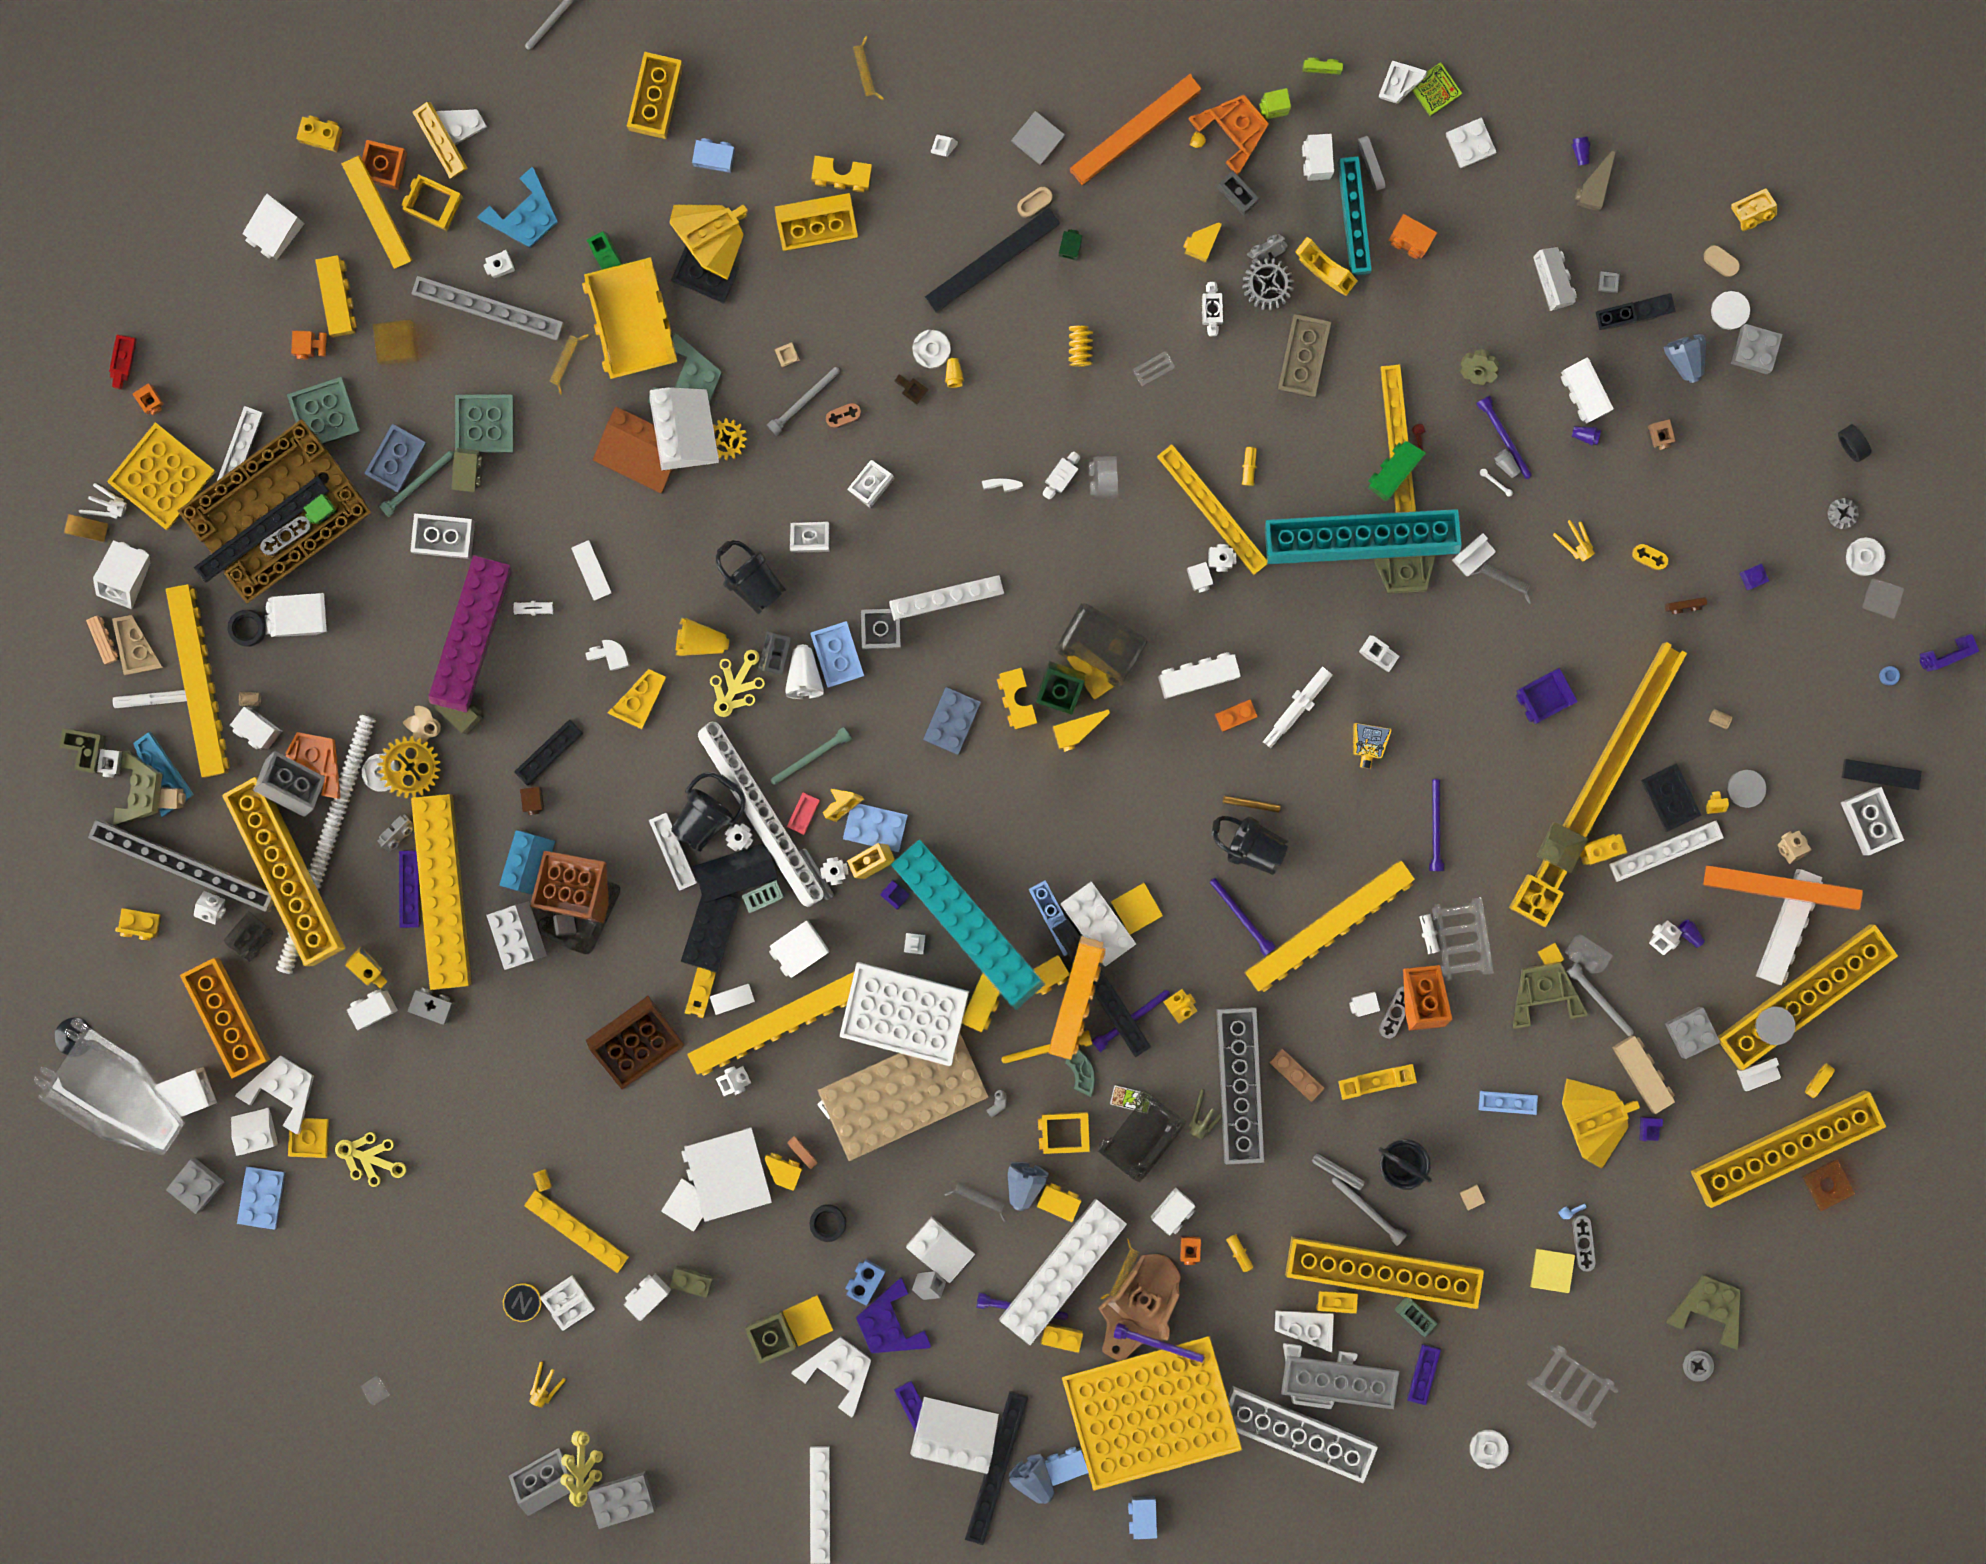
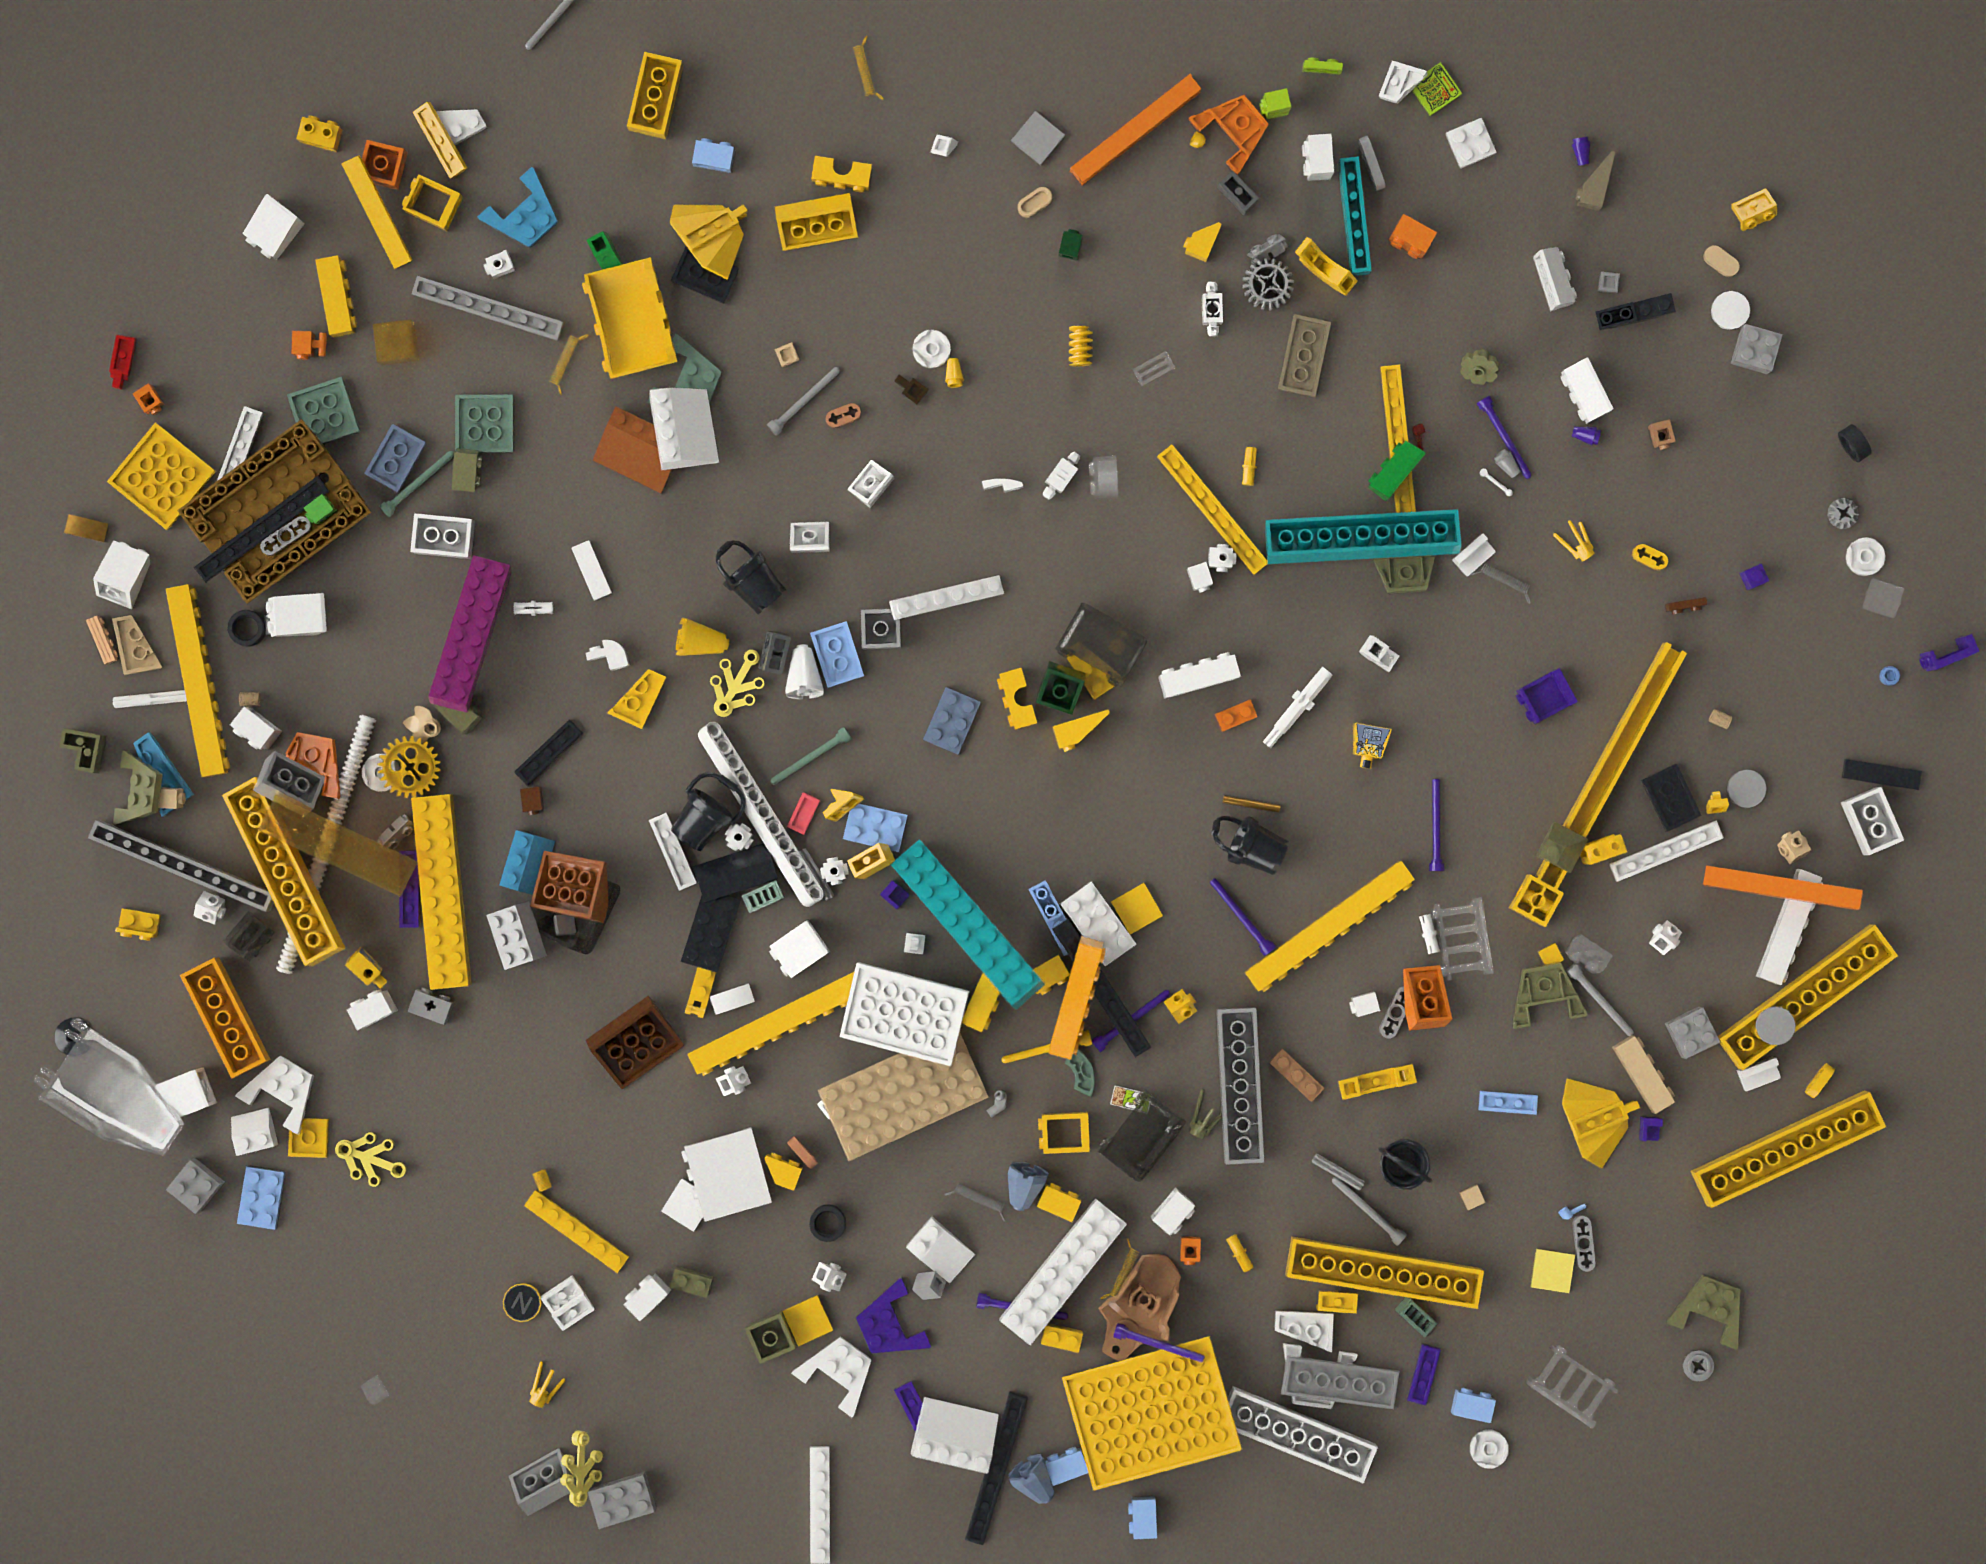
(105, 757): white brick -> none
(116, 506): white plant -> none
(337, 845): none -> clear yellow brick
(736, 435): yellow gear -> none
(829, 1276): none -> white brick
(869, 1284): medium blue brick -> none
(992, 260): black tile -> none
(1473, 1405): none -> light blue brick
(1688, 356): sand blue cone -> none
(1691, 933): dark purple cone -> none
(1840, 1191): clear orange piece -> none

